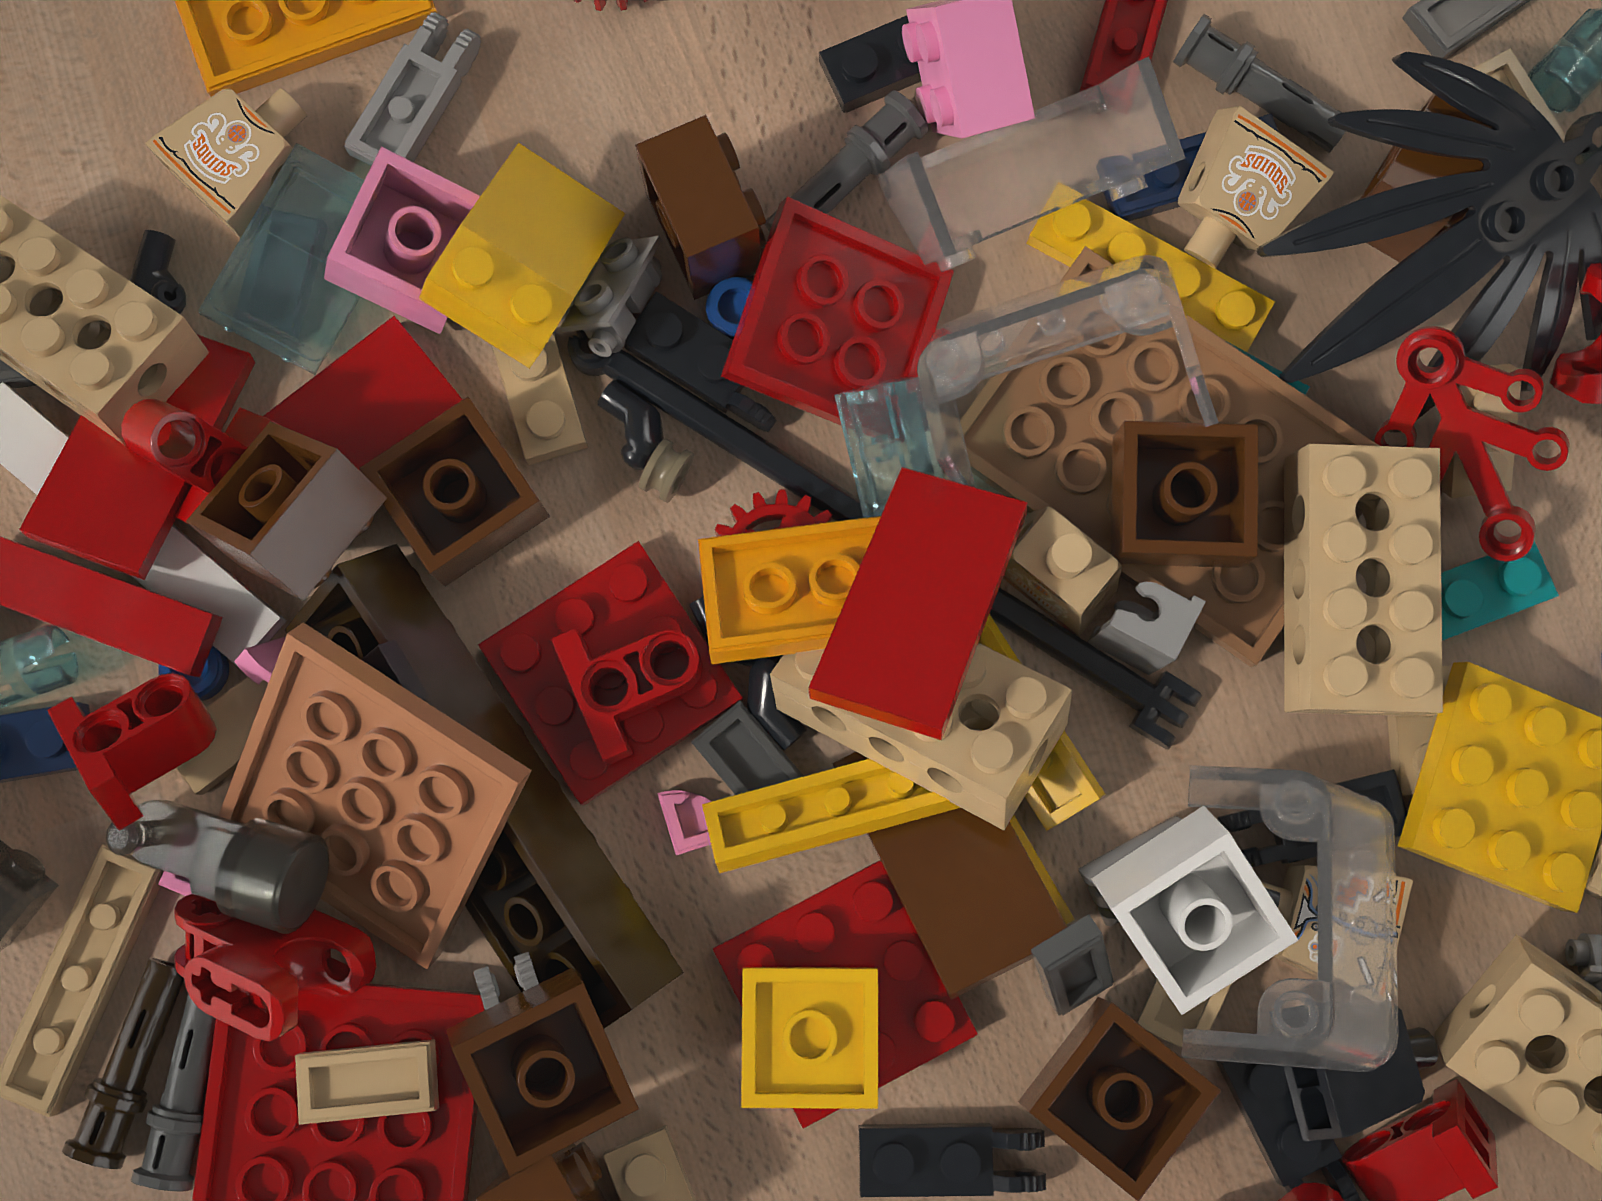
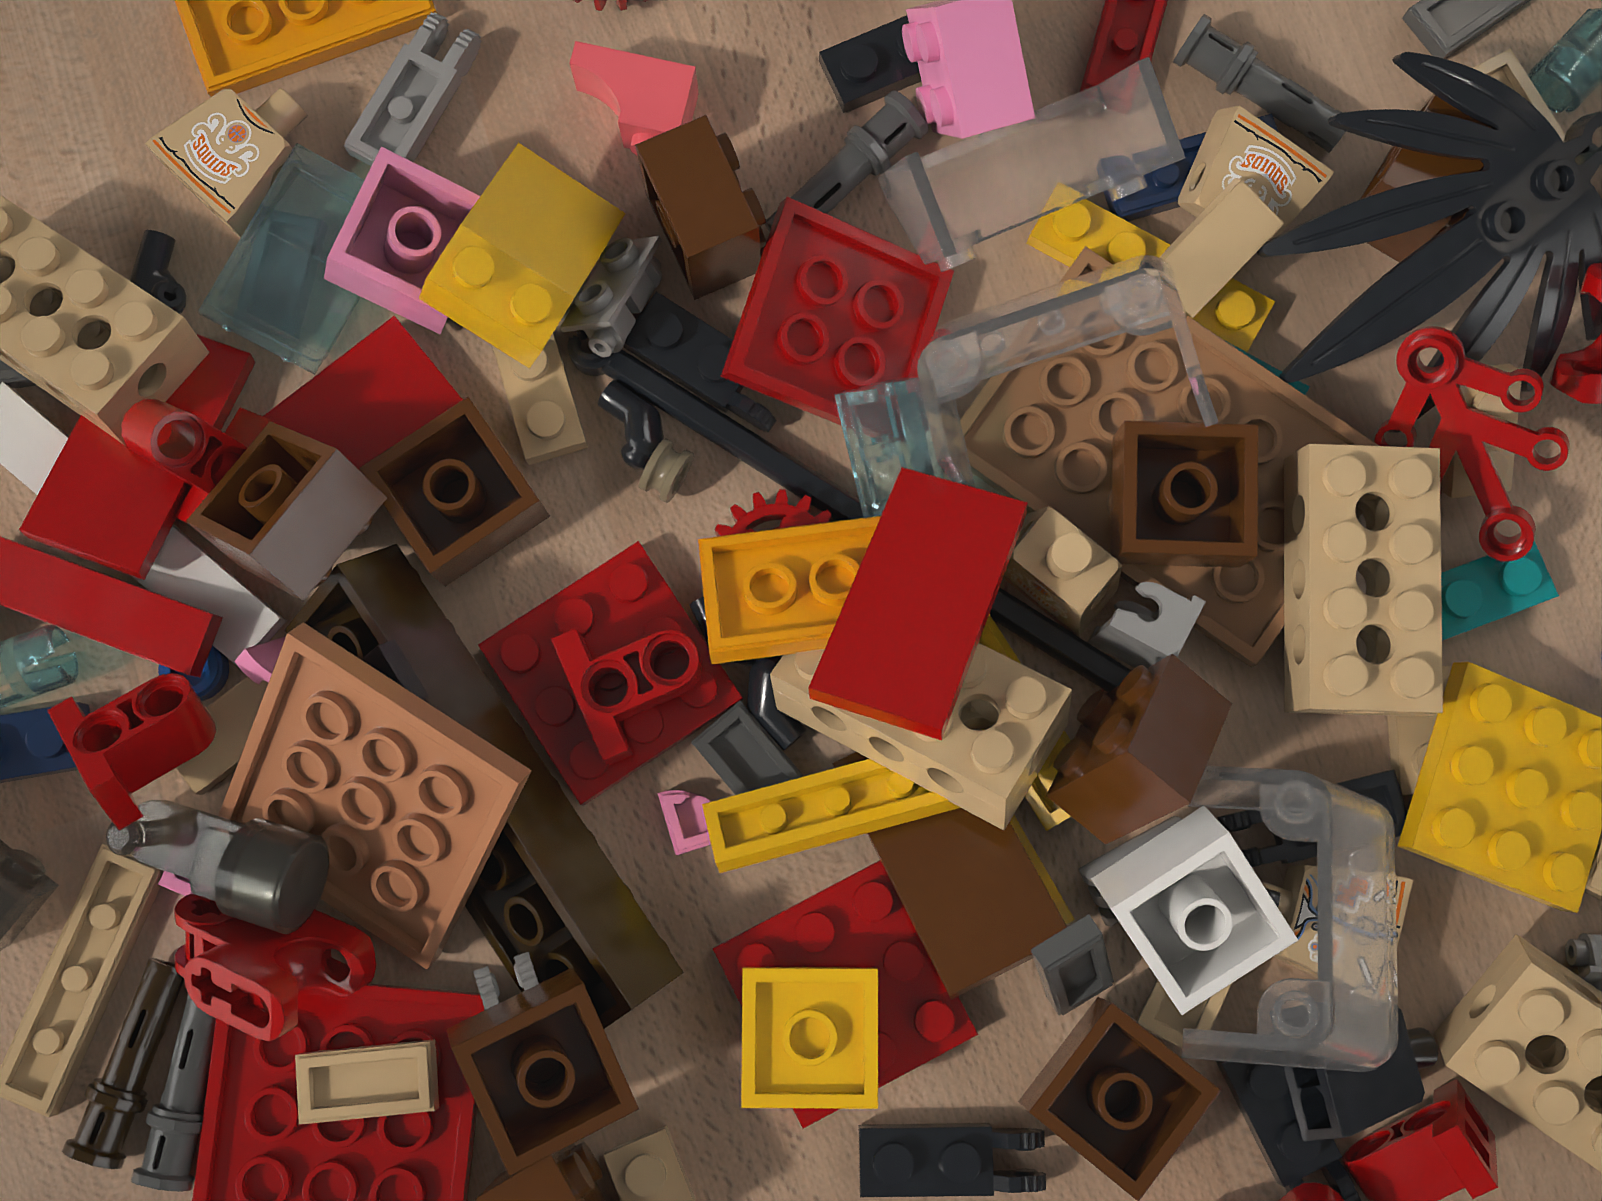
(640, 89): none -> coral arch
(727, 303): blue tile -> none
(1139, 749): none -> reddish brown brick
(1219, 243): none -> tan tile

